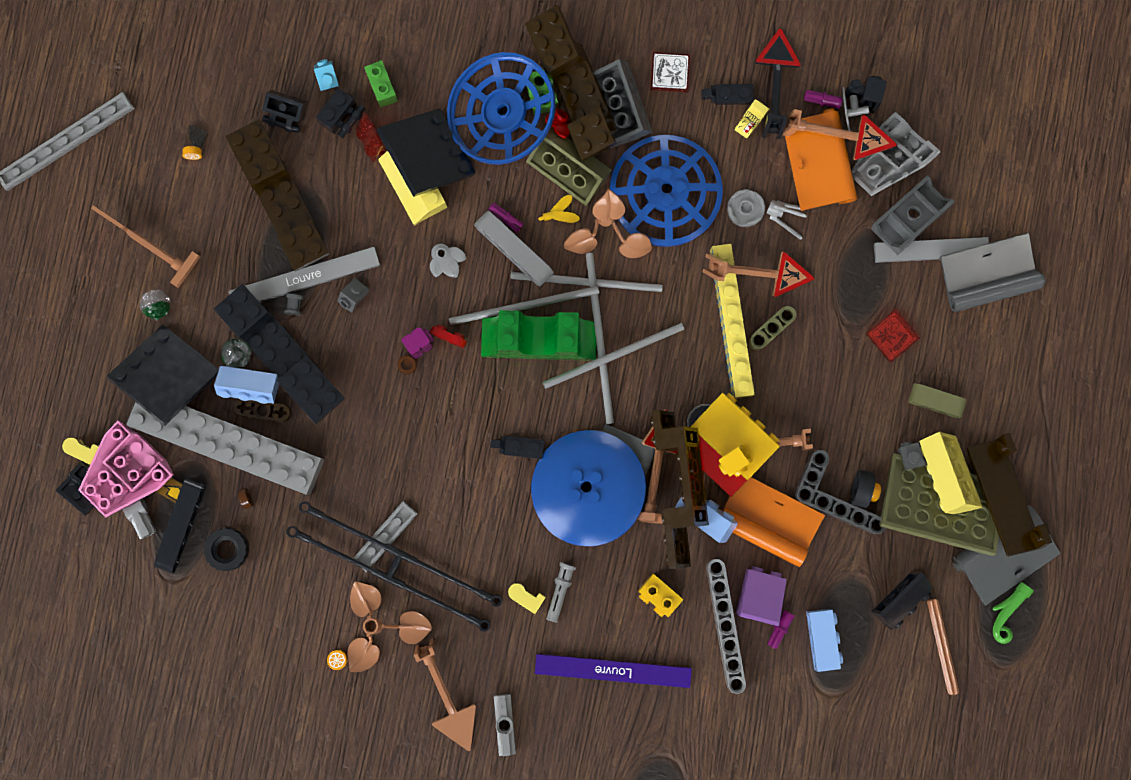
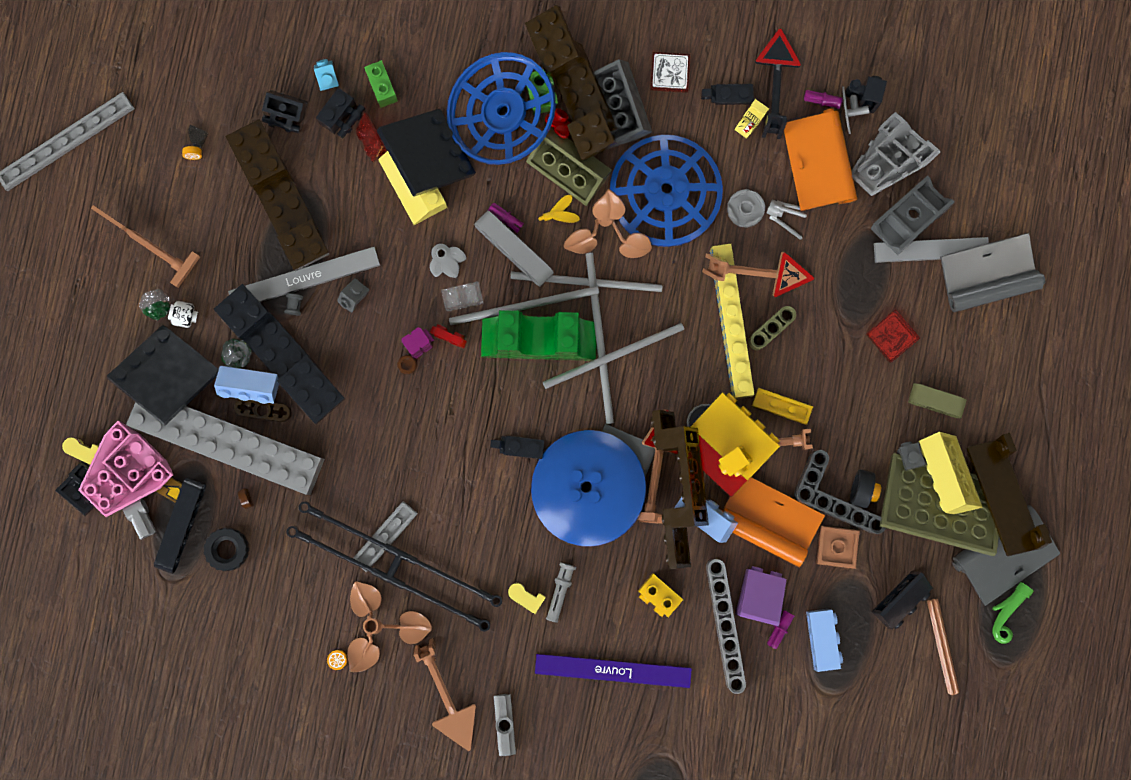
(182, 314): none -> white head
(462, 296): none -> clear brick
(782, 406): none -> yellow tile
(837, 547): none -> nougat tile
(868, 140): nougat piece -> none

